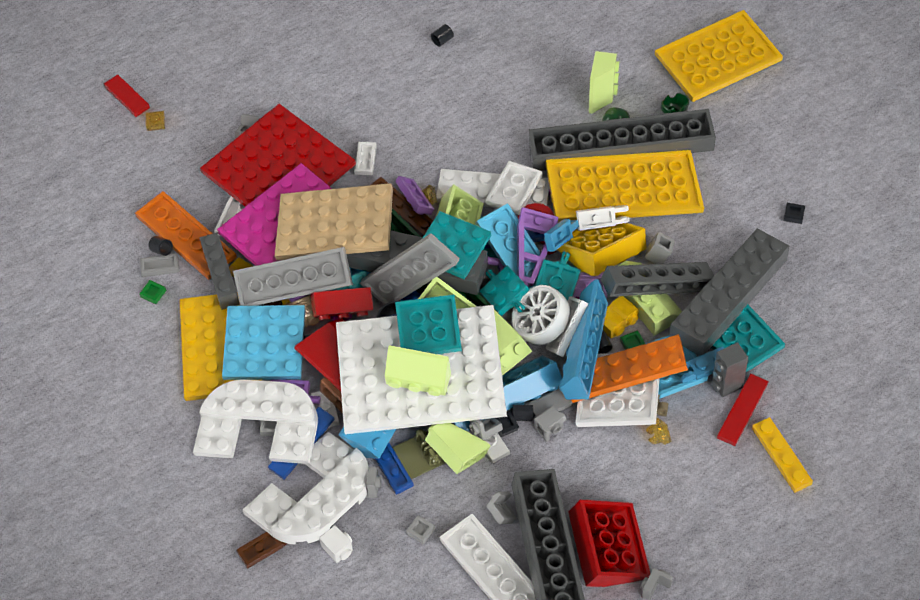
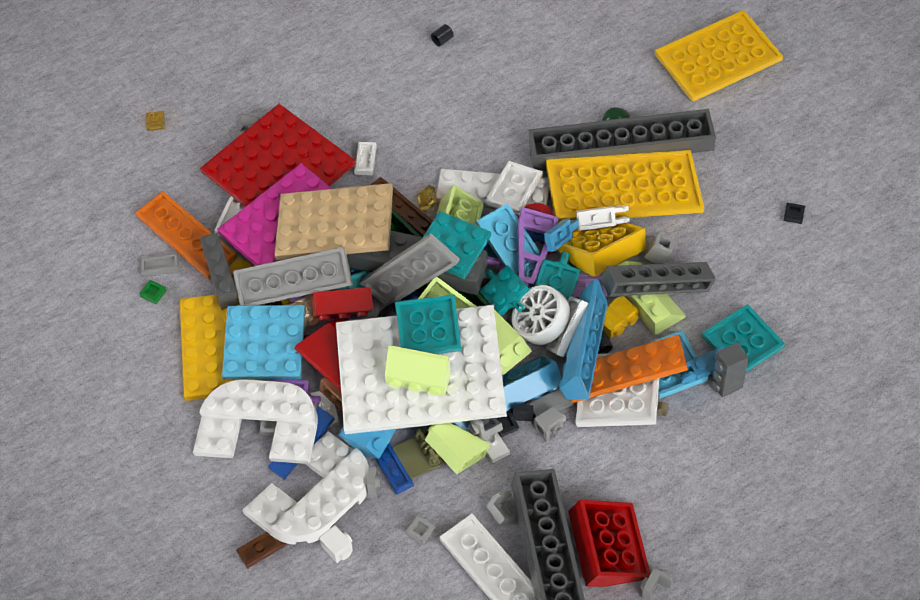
(126, 95): red tile -> none
(155, 243): black beam -> none
(414, 195): medium lavender plate -> none
(603, 80): yellowish green slope -> none
(632, 340): green tile -> none
(660, 431): clear yellow tile -> none
(674, 104): dark green hair -> none
(729, 291): dark grey brick -> none
(742, 409): red tile -> none
(782, 455): yellow plate -> none

